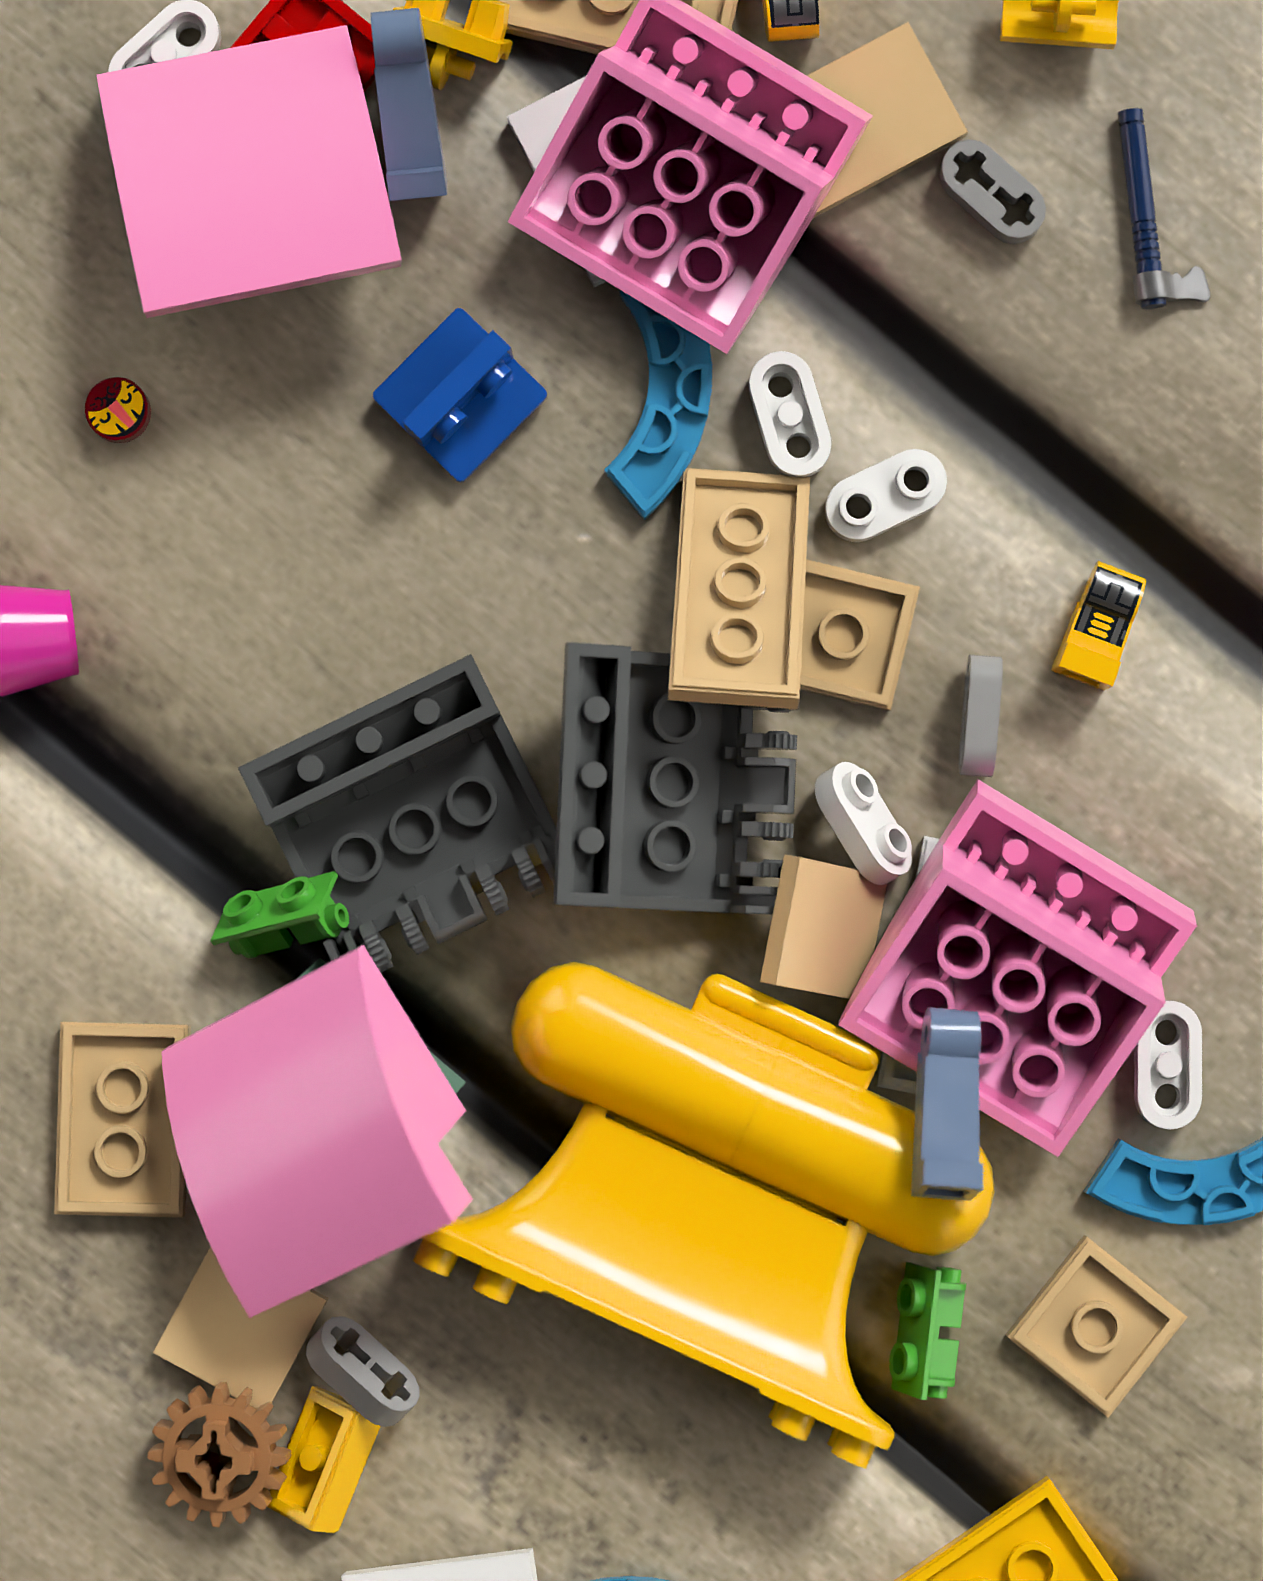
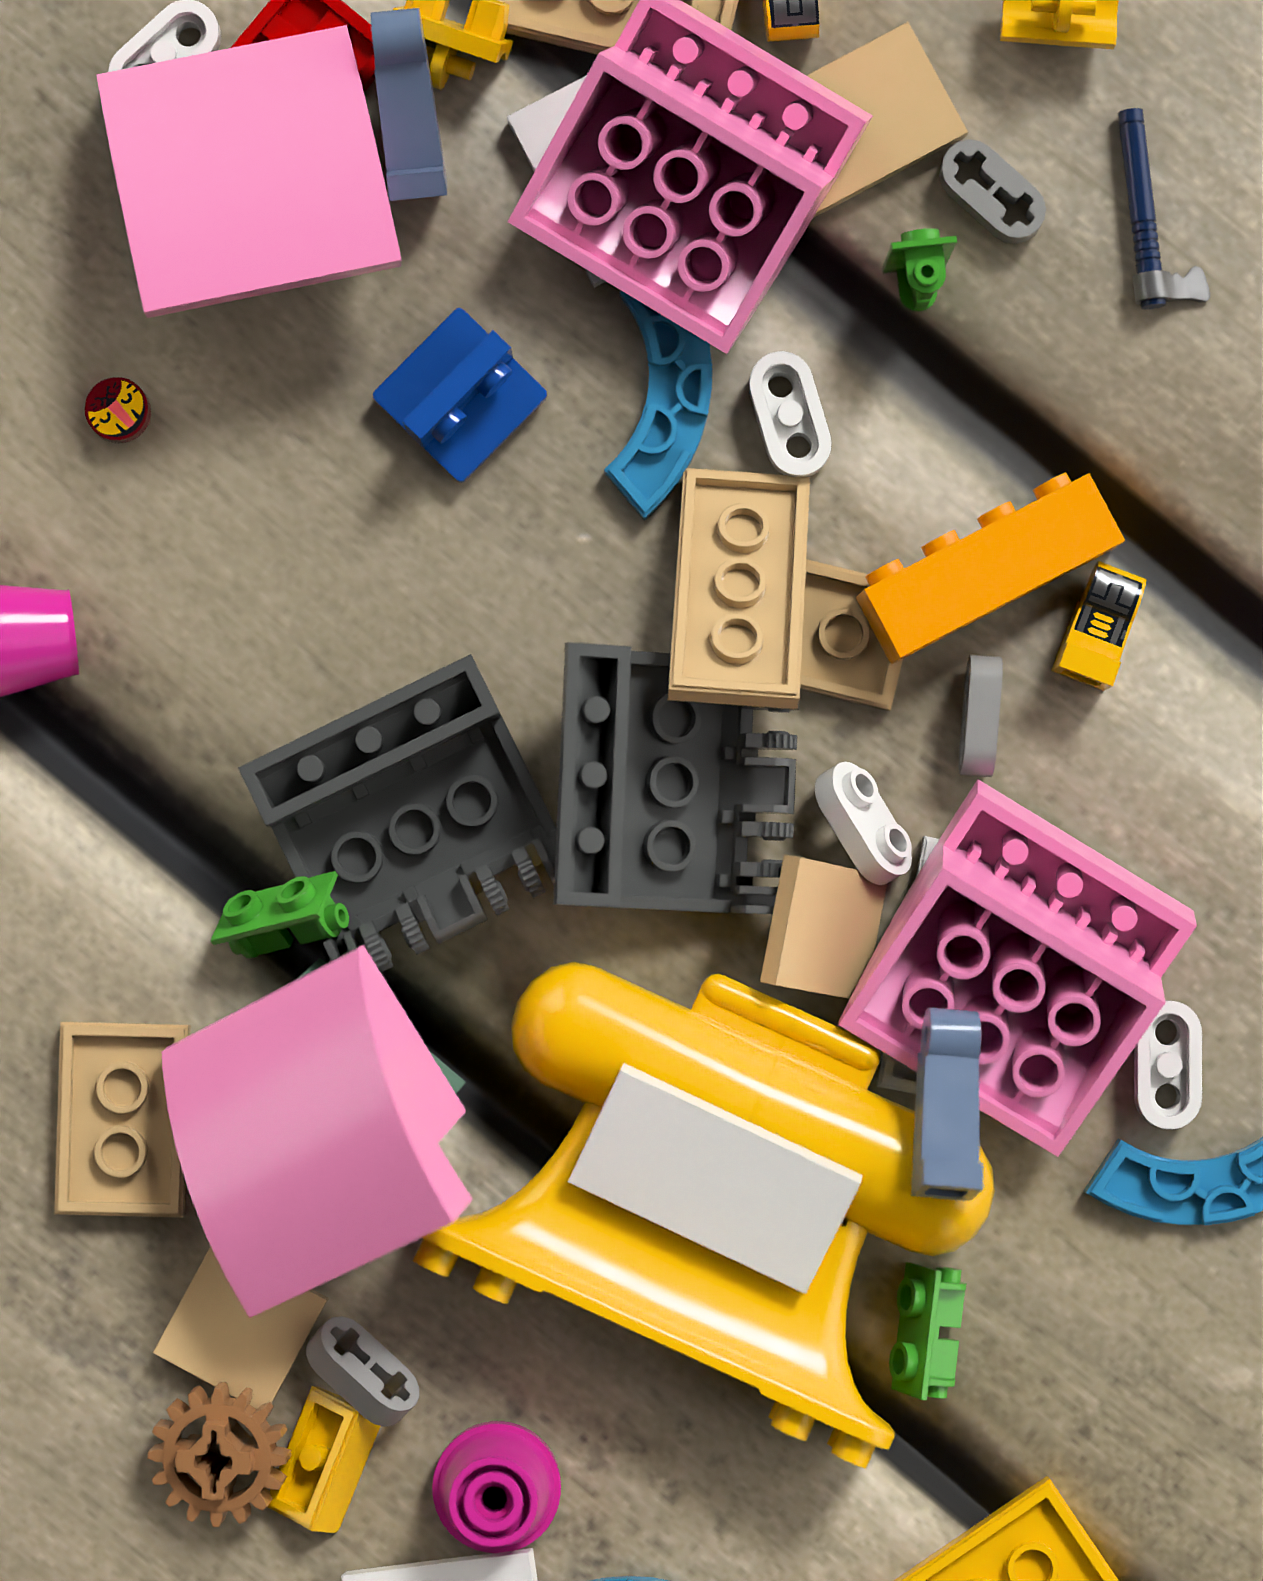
(501, 1457): none -> dark pink piece
(715, 1178): none -> white tile
(886, 494): white plate -> none
(919, 266): none -> bright green hinge
(989, 567): none -> light orange brick
(1096, 1326): tan tile -> none

